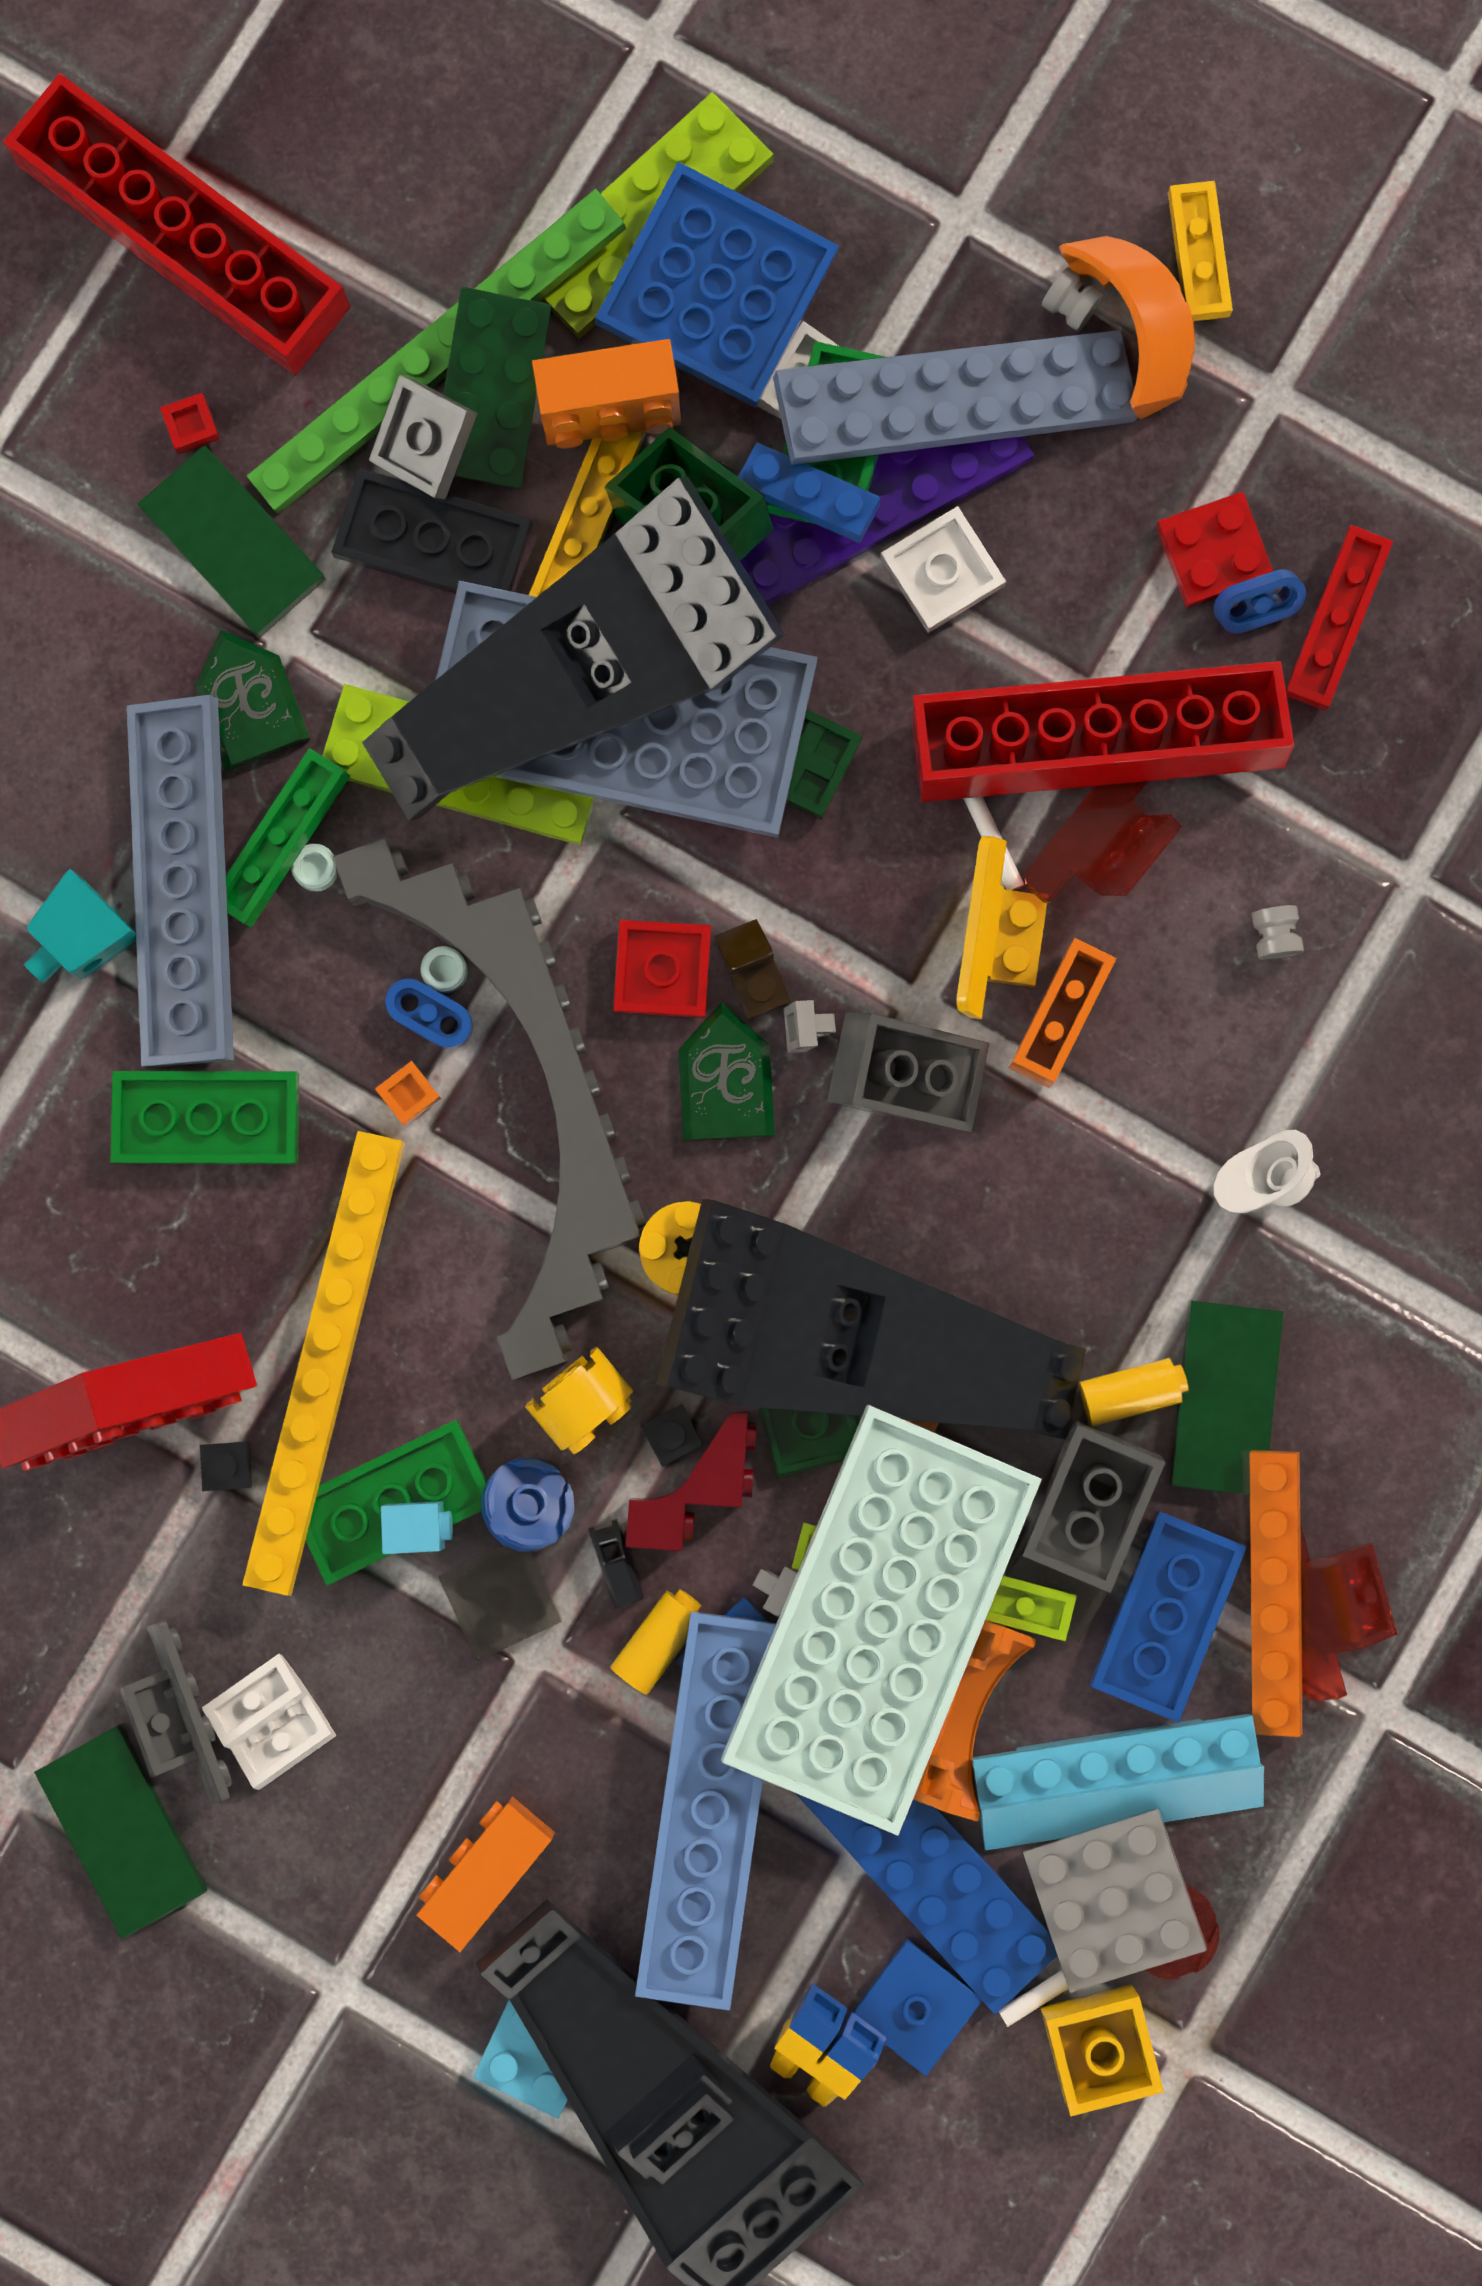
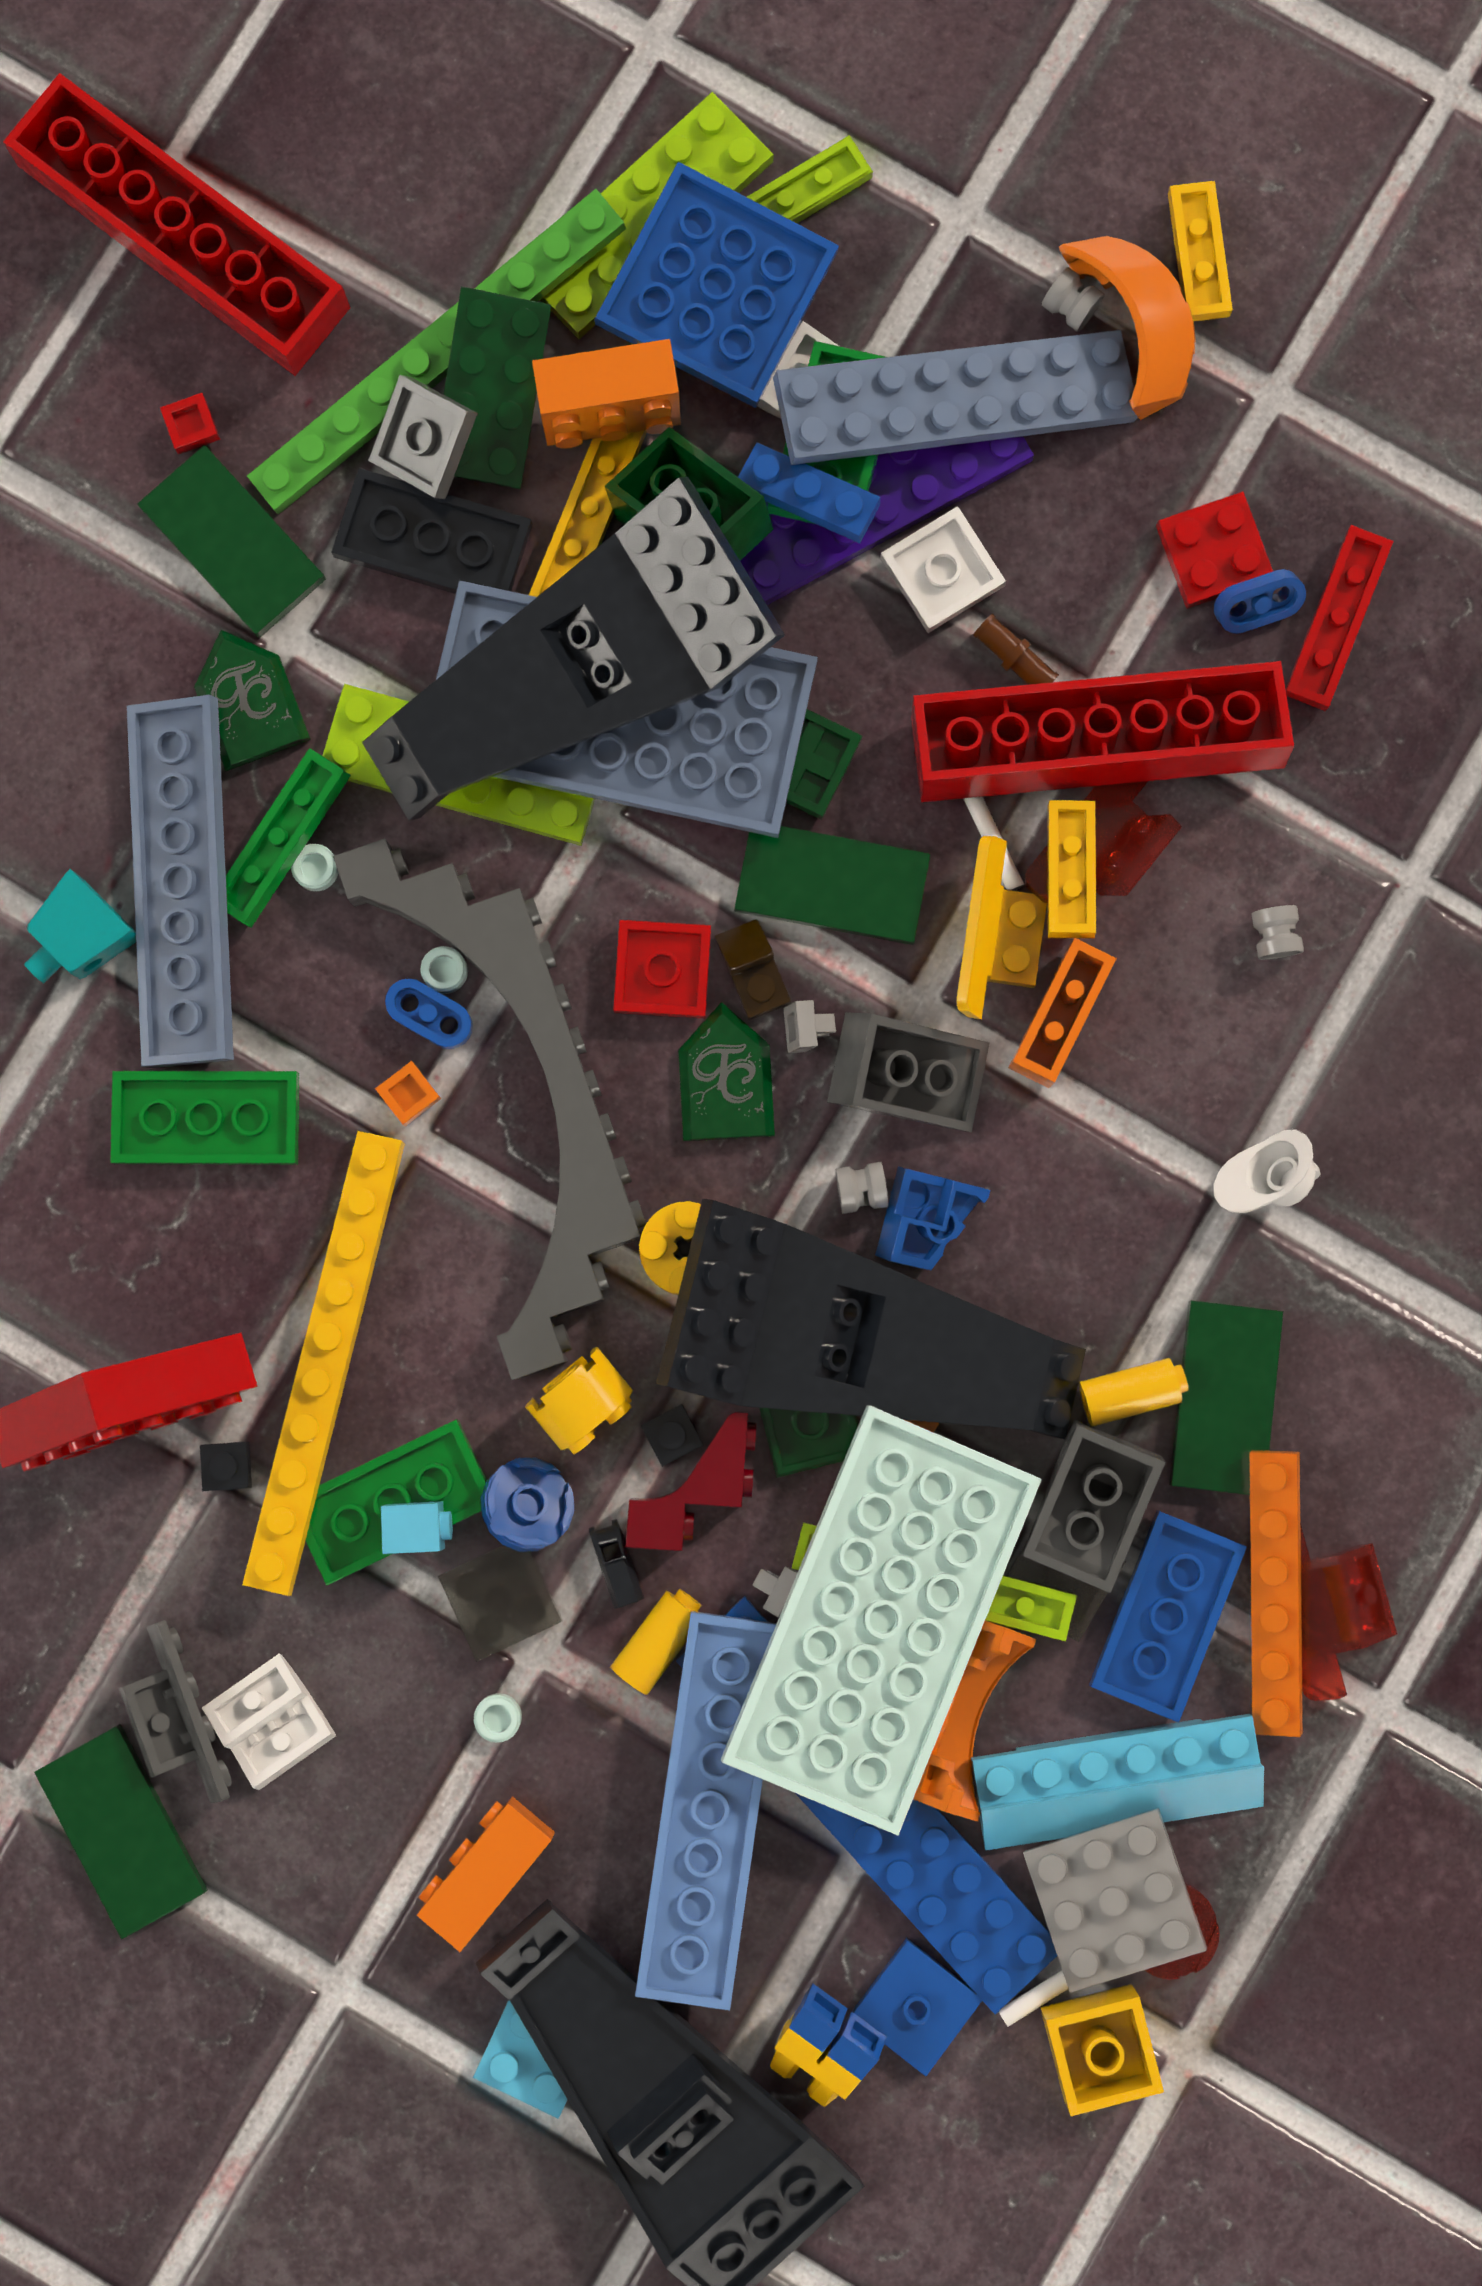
(497, 1717): none -> light aqua tile
(816, 182): none -> lime tile
(833, 883): none -> dark green tile
(861, 1187): none -> light grey wheel
(924, 1217): none -> blue slope
(1014, 652): none -> reddish brown pin
(1071, 869): none -> yellow plate

